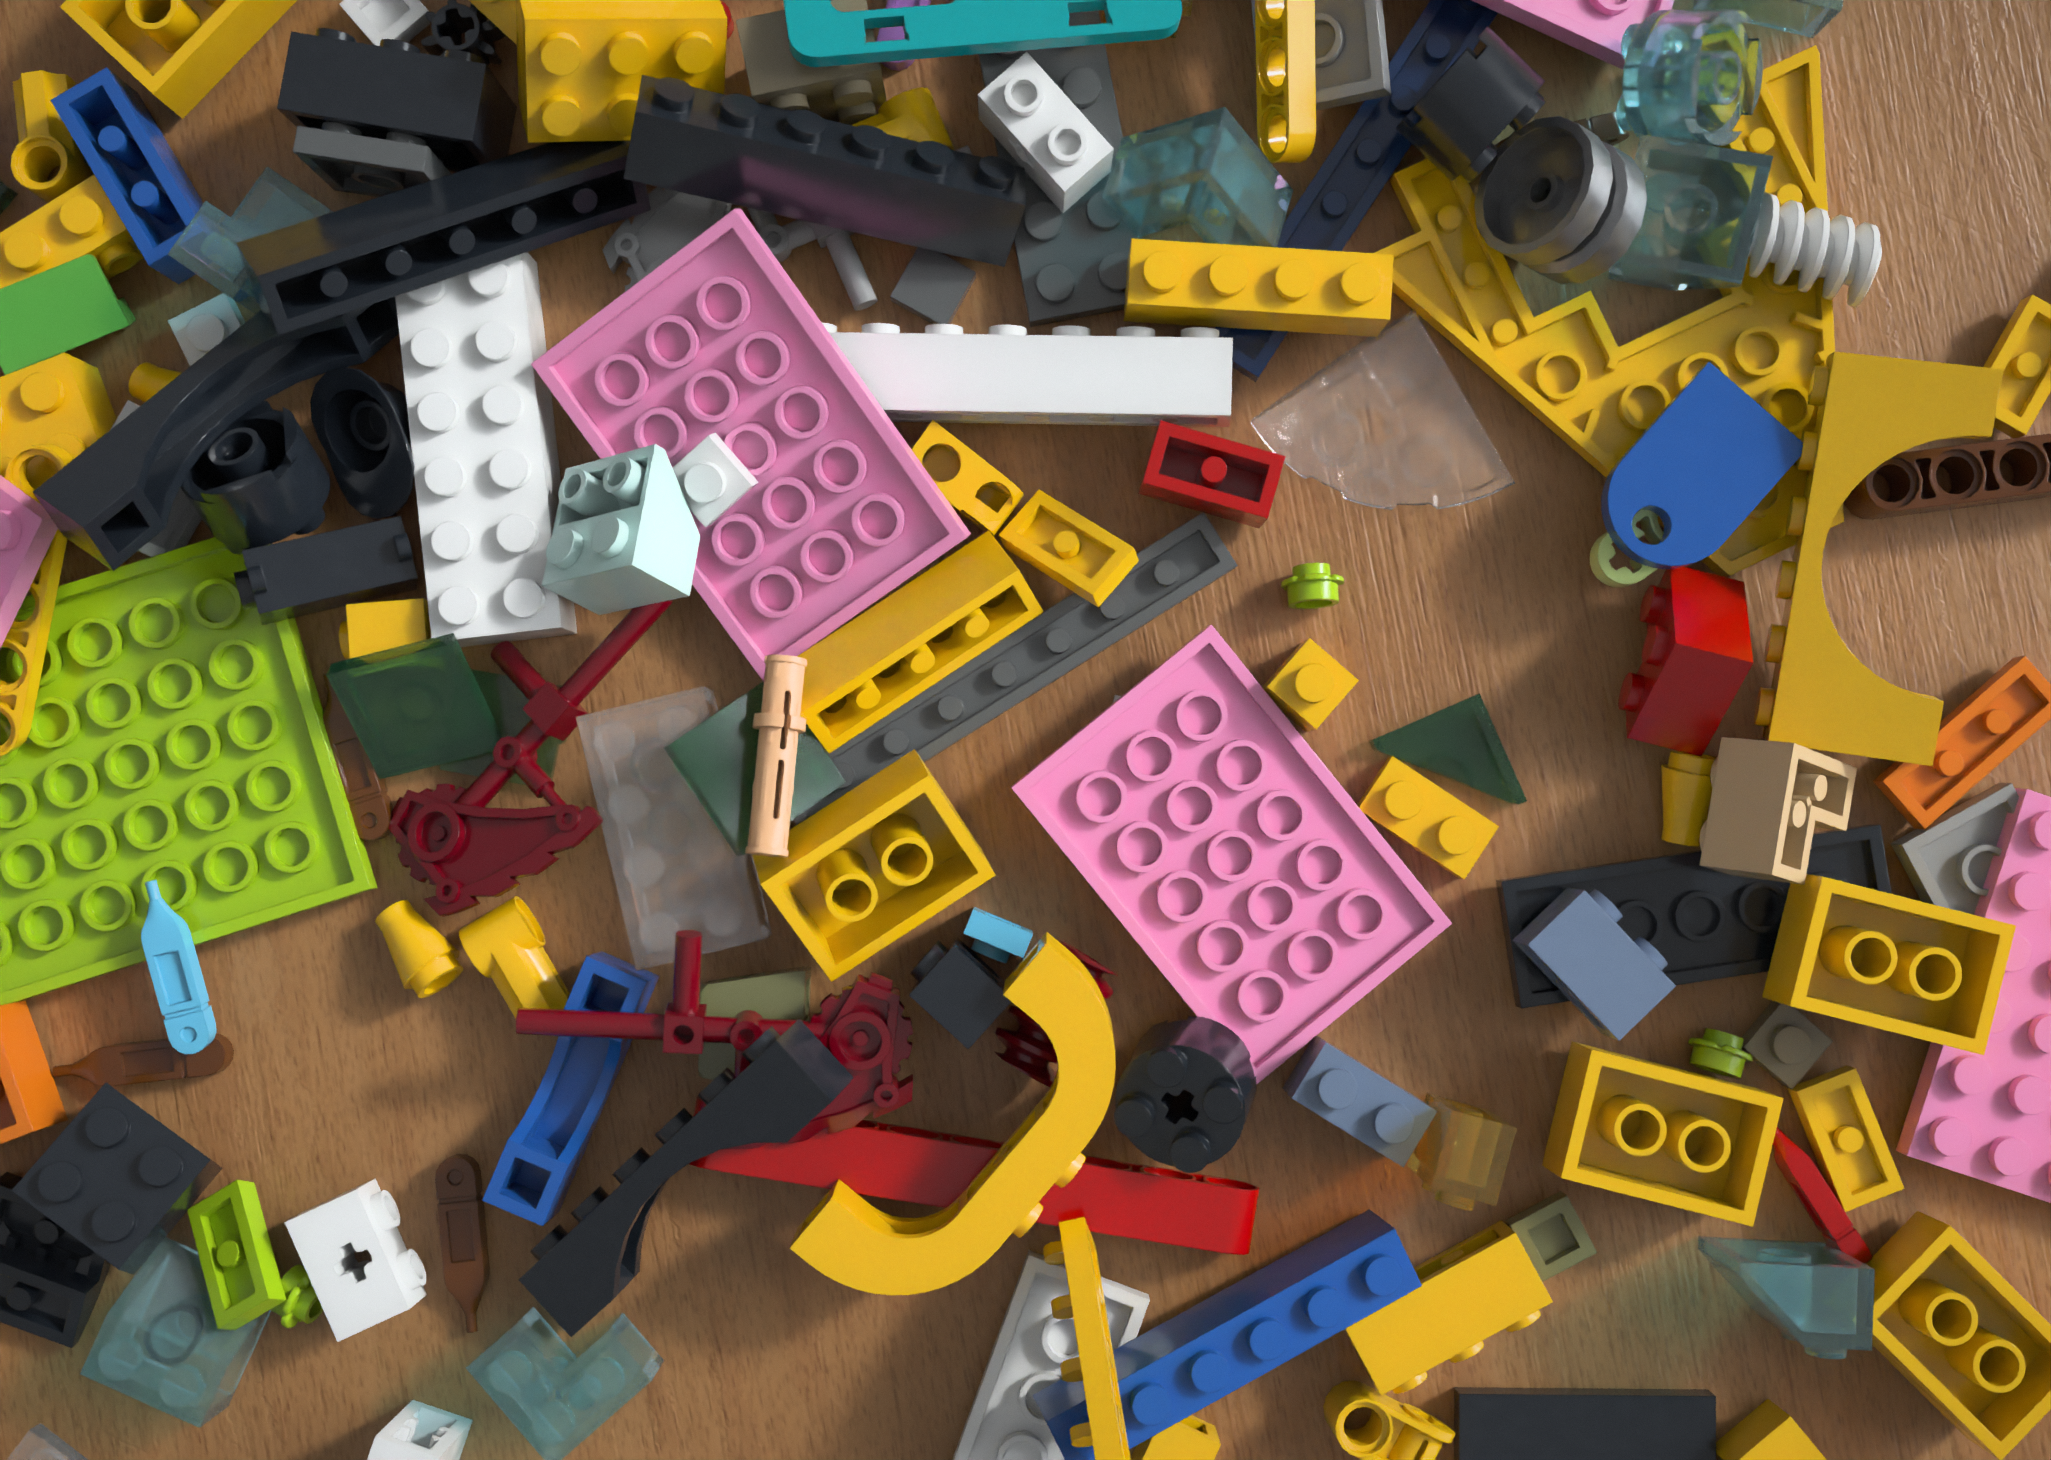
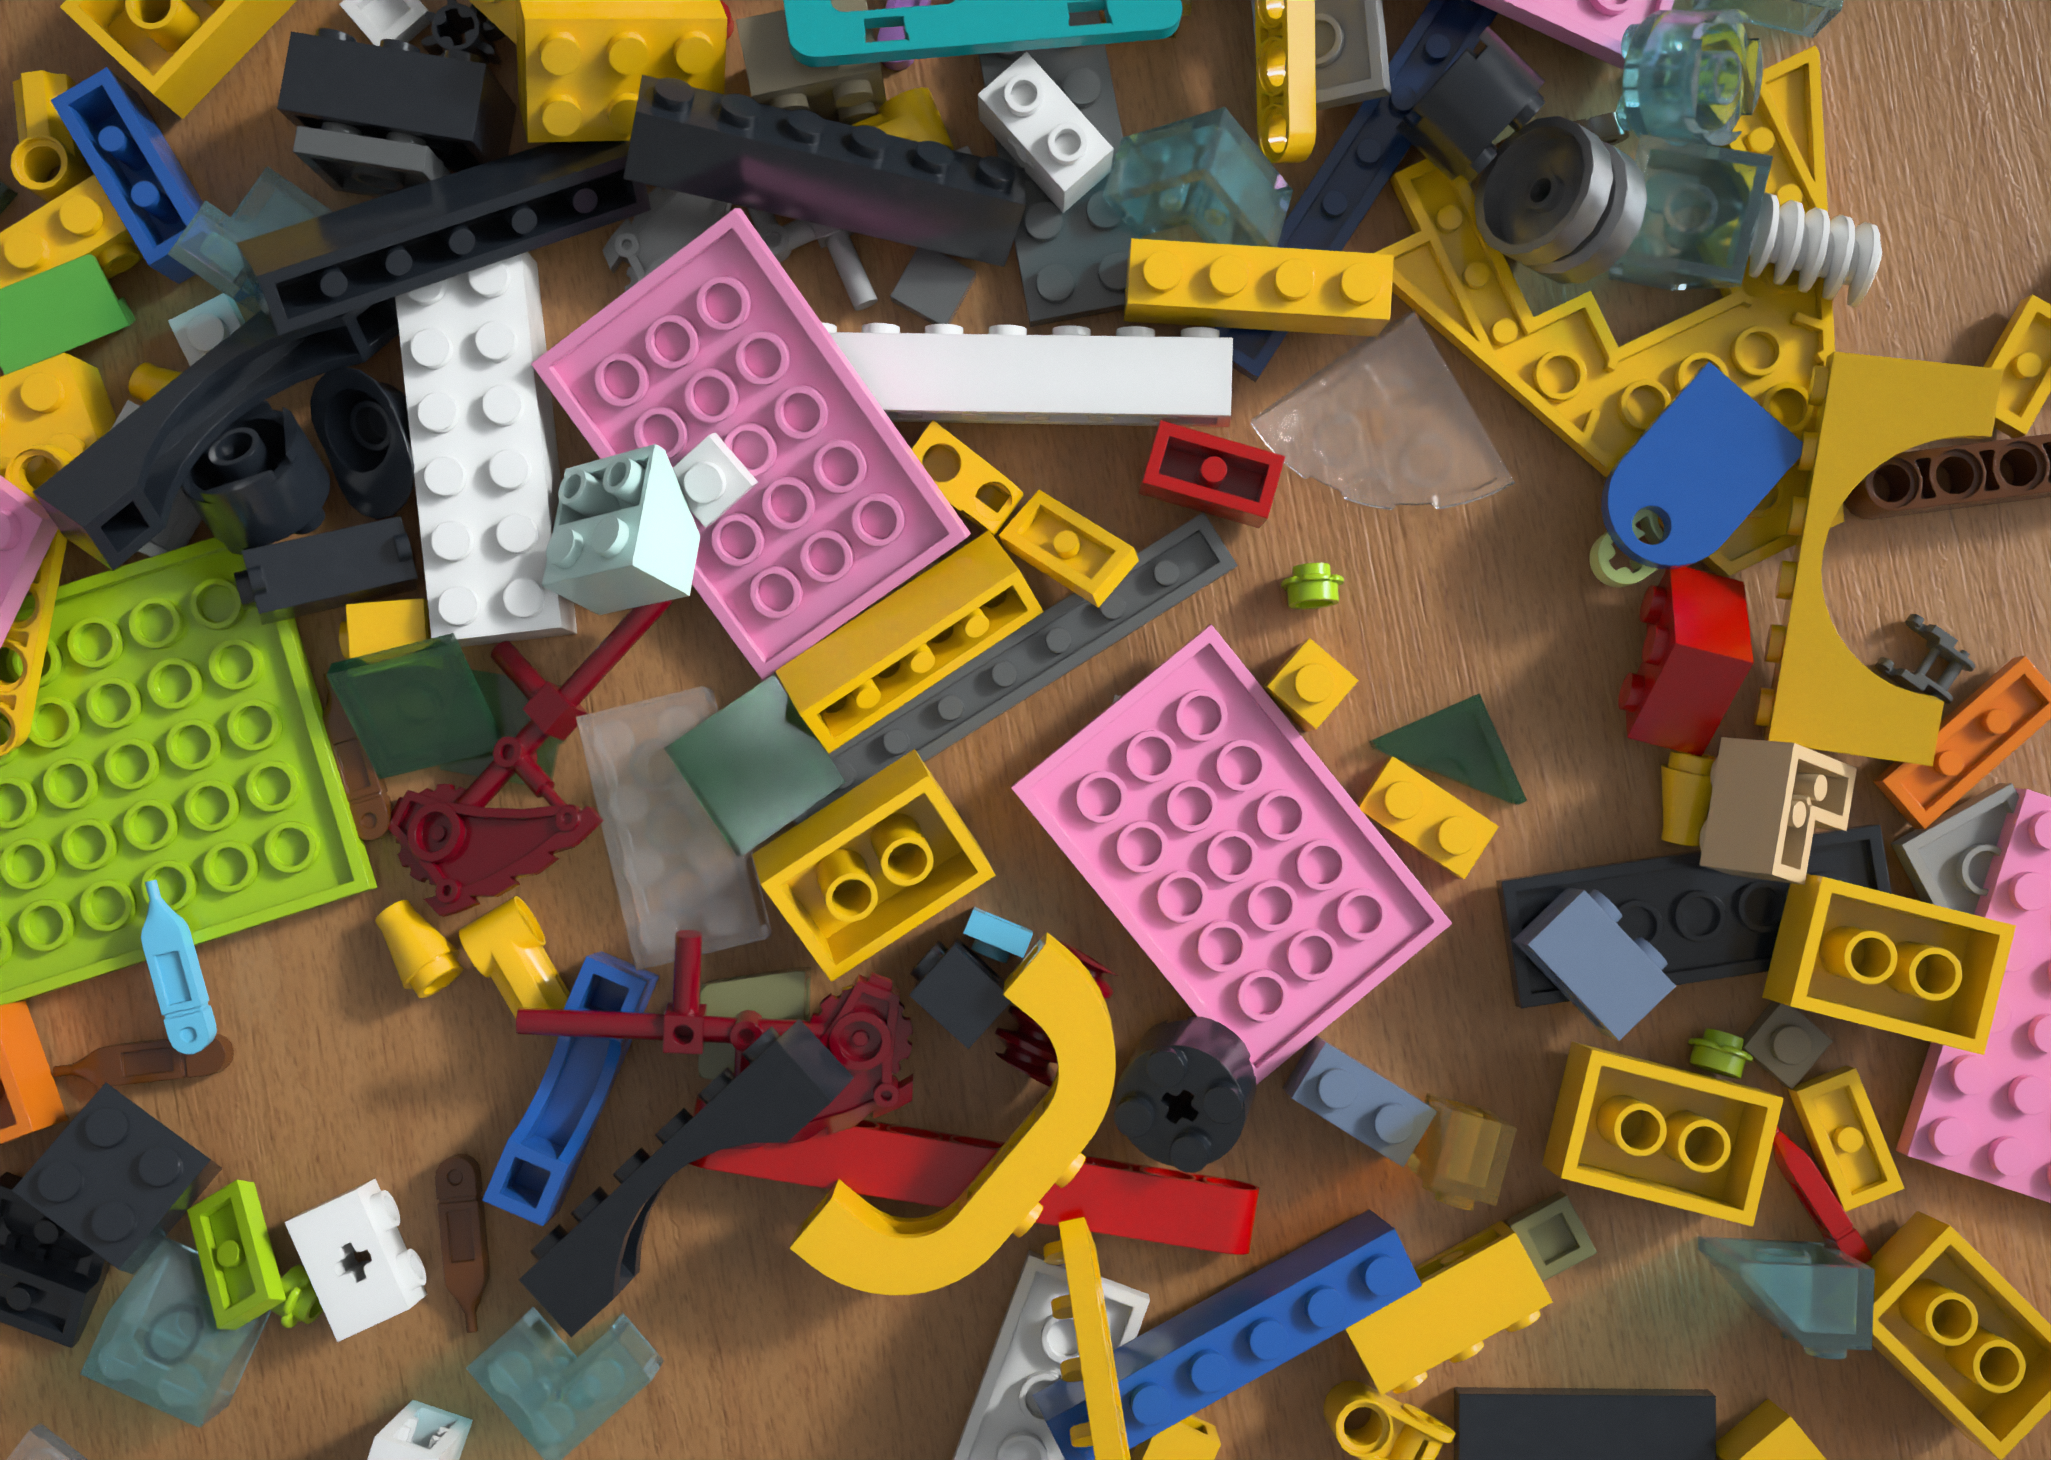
(776, 755): light nougat pin -> none
(1940, 644): none -> dark grey piece

